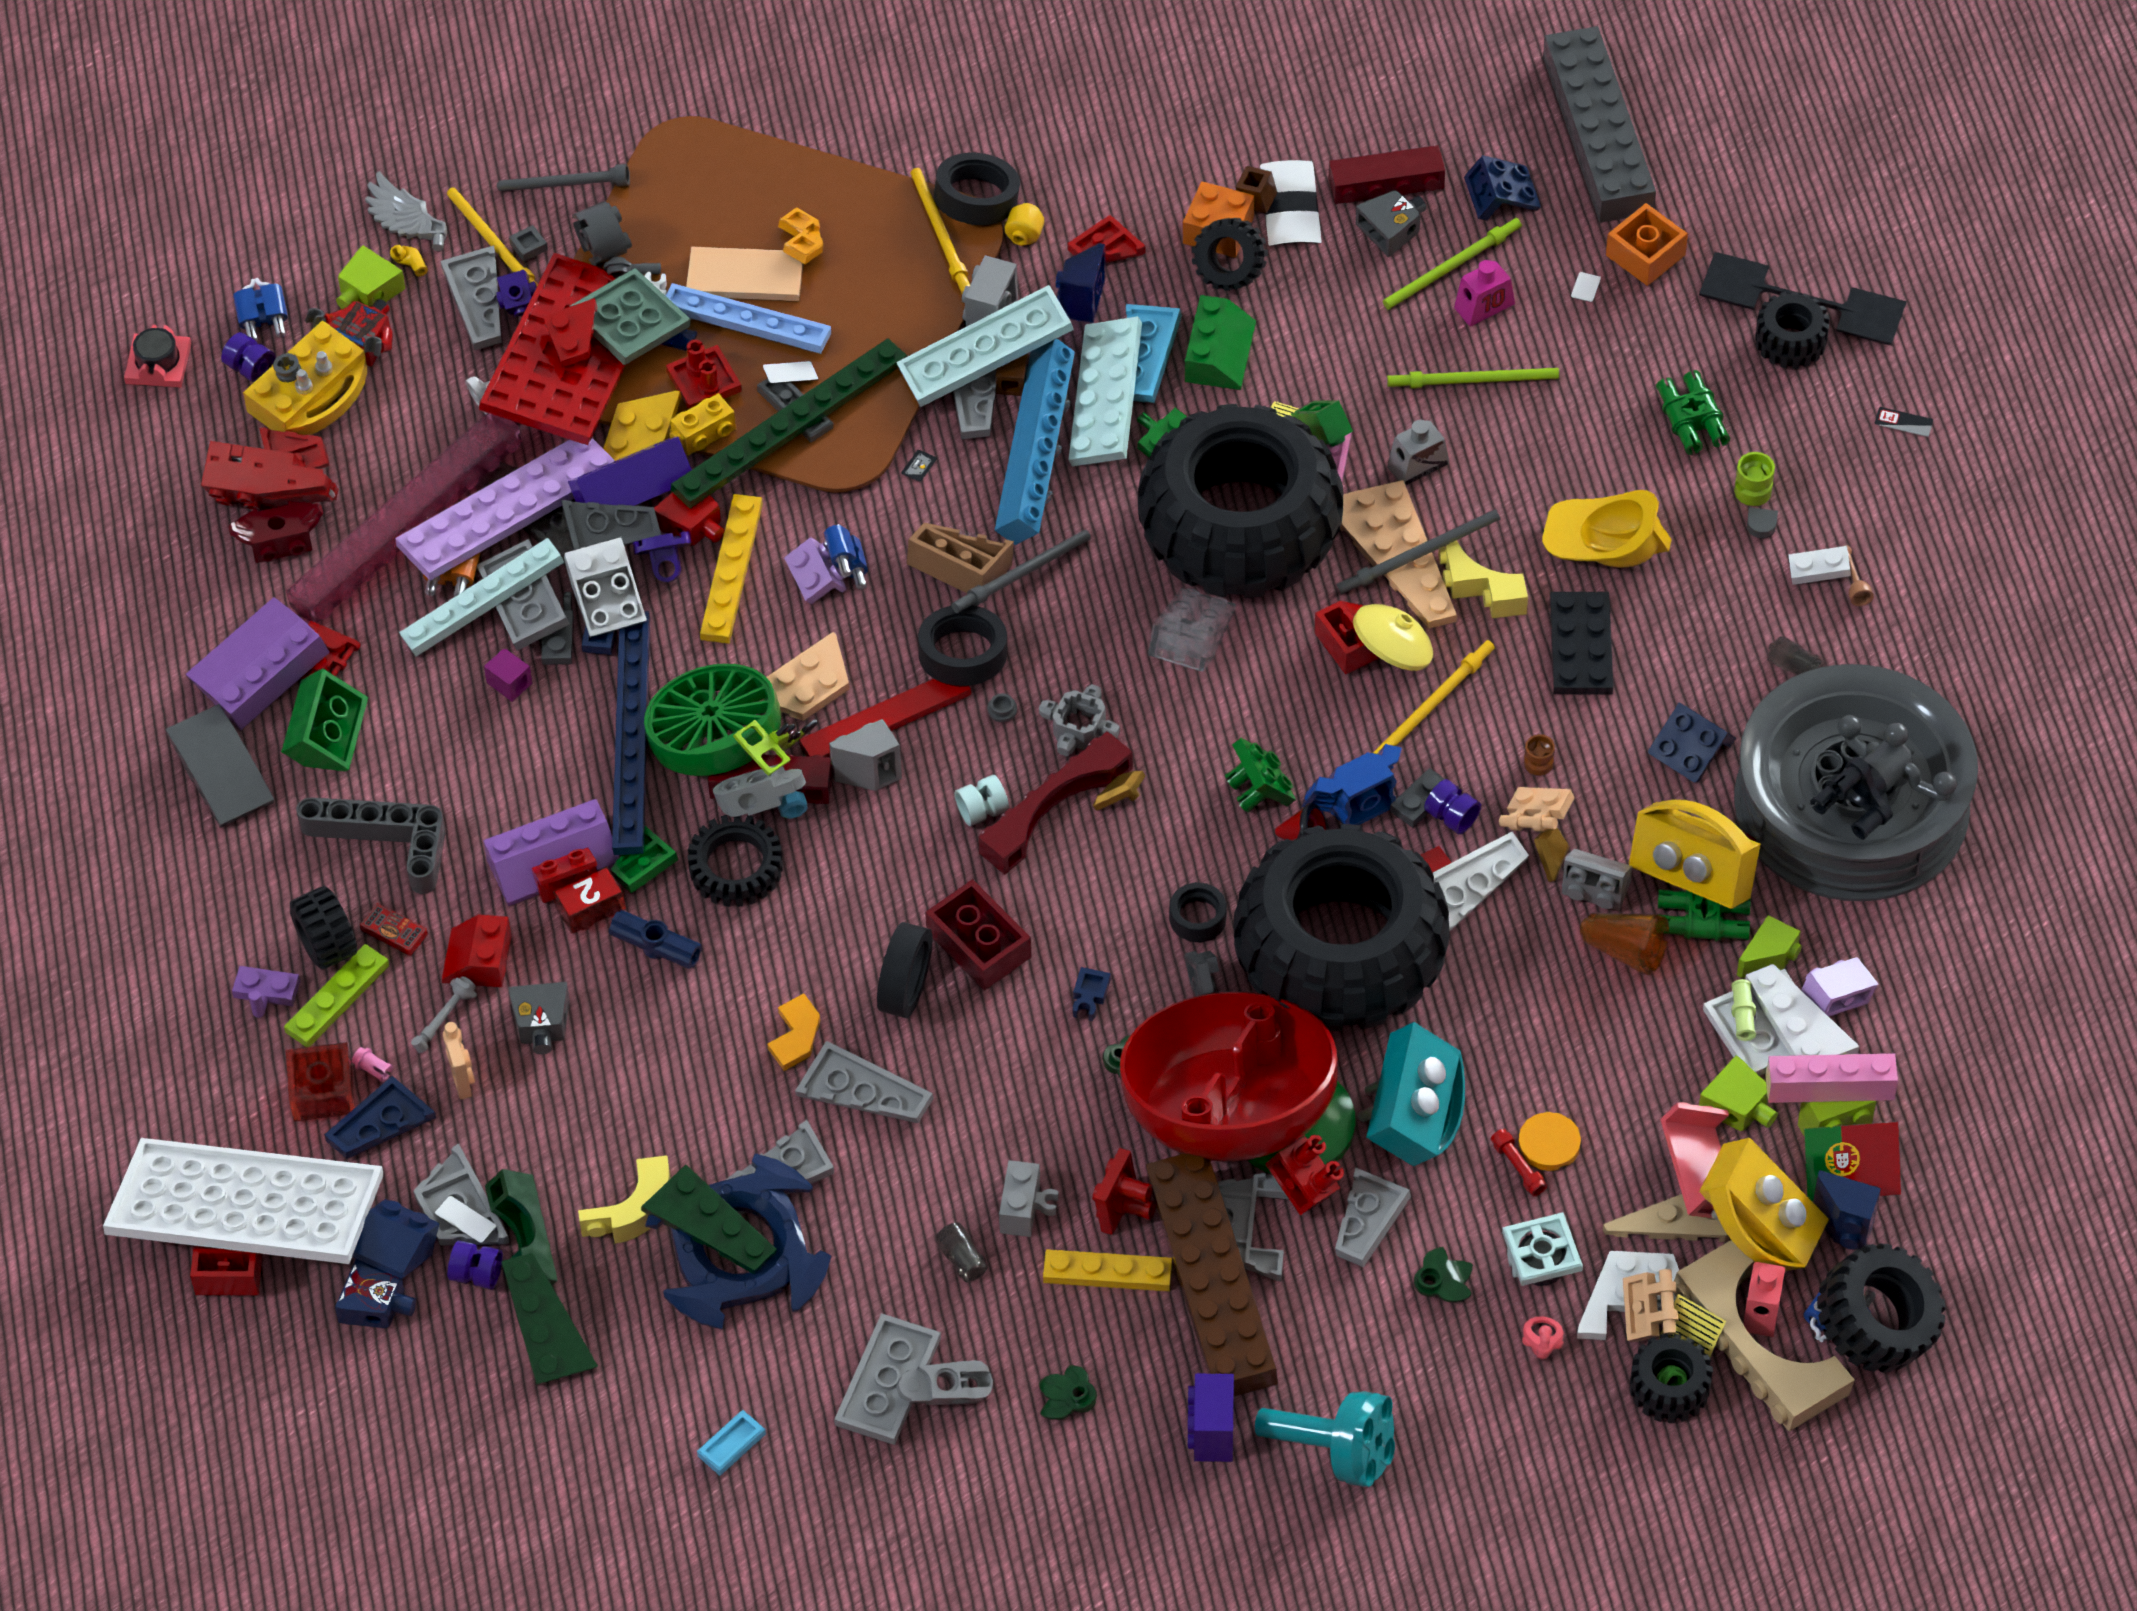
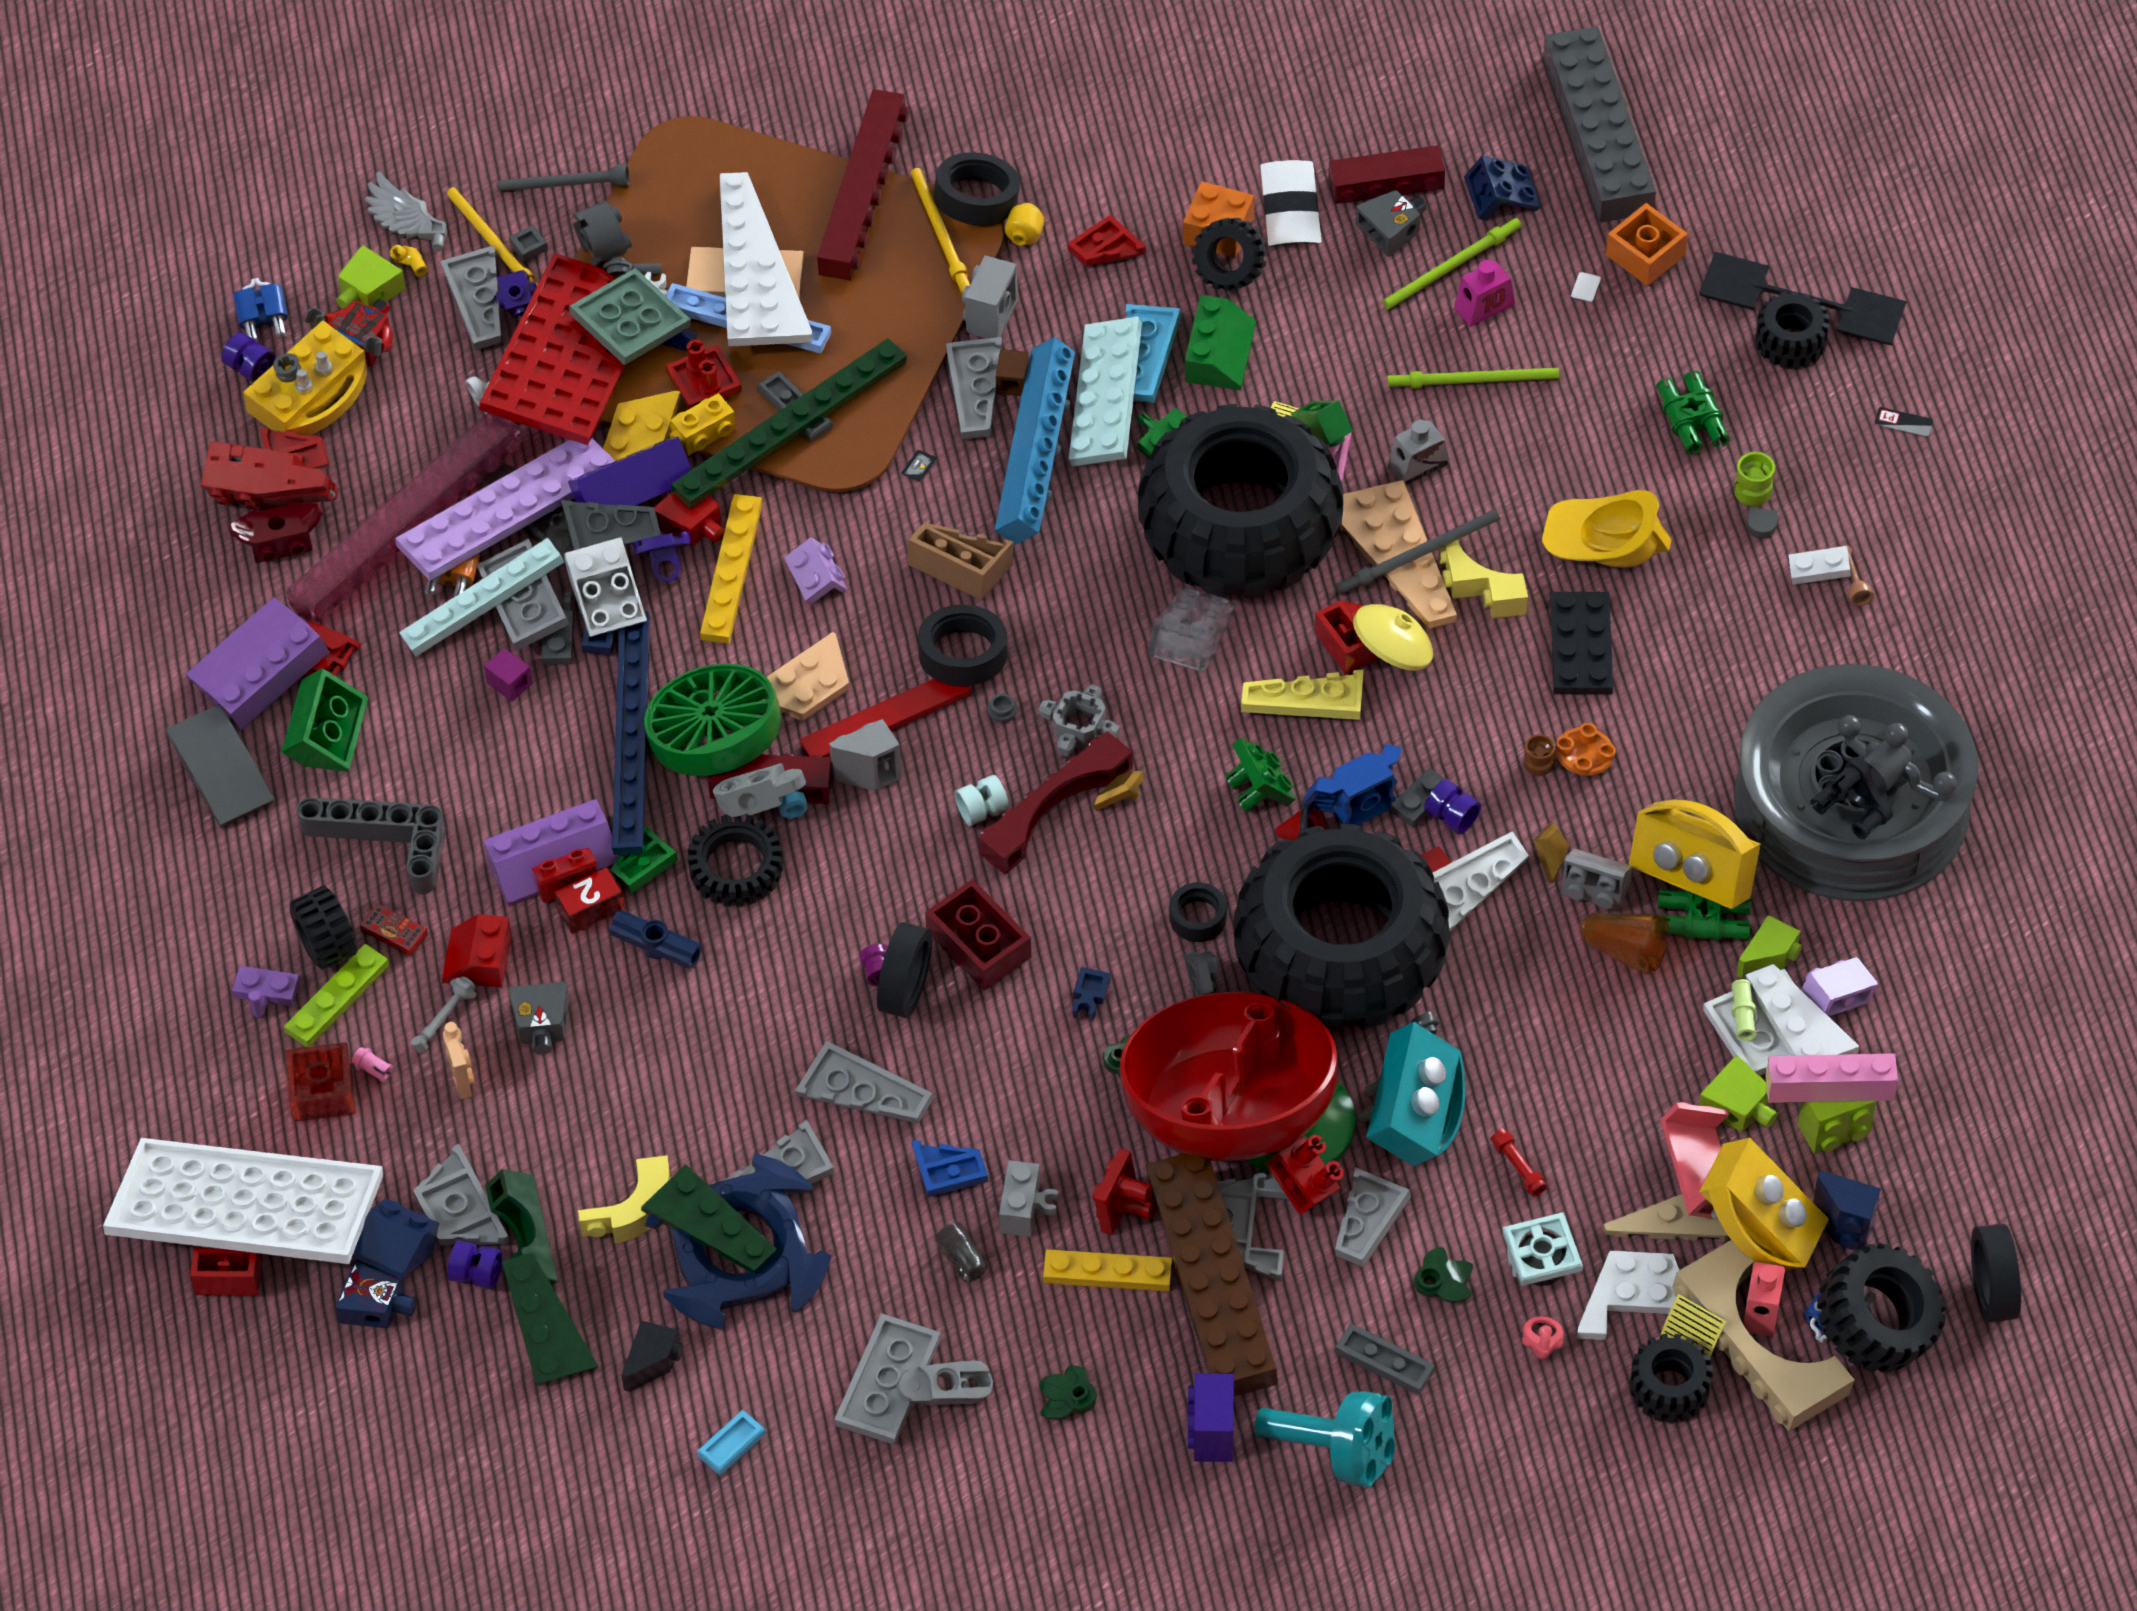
(157, 358): piece -> none
(378, 1118): dark blue wing -> none
(465, 1219): white sticker -> none
(572, 331): red wing -> none
(651, 1355): none -> black slope
(758, 288): none -> white wing
(777, 741): lime piece -> none
(790, 372): white sticker -> none
(798, 1043): light orange tile -> none
(807, 240): light orange tile -> none
(846, 554): blue piece -> none
(862, 185): none -> dark red brick
(872, 960): none -> magenta wheel
(948, 1167): none -> blue wing
(980, 593): dark grey bar -> none
(985, 345): light aqua plate -> none
(1082, 283): clear blue slope -> none
(1261, 185): reddish brown brick -> none
(1321, 697): none -> light yellow wing
(1384, 1359): none -> dark grey plate
(1427, 1021): none -> dark grey plate
(1469, 665): yellow bar -> none
(1537, 808): light nougat plate -> none
(1549, 1141): light orange tile -> none
(1585, 750): none -> orange dish
(1641, 1305): light nougat plate -> none
(1670, 1371): bright green plate -> none
(1689, 742): dark blue bracket -> none
(1792, 657): clear smoke piece -> none
(1855, 1152): red sticker -> none
(1995, 1272): none -> black tyre

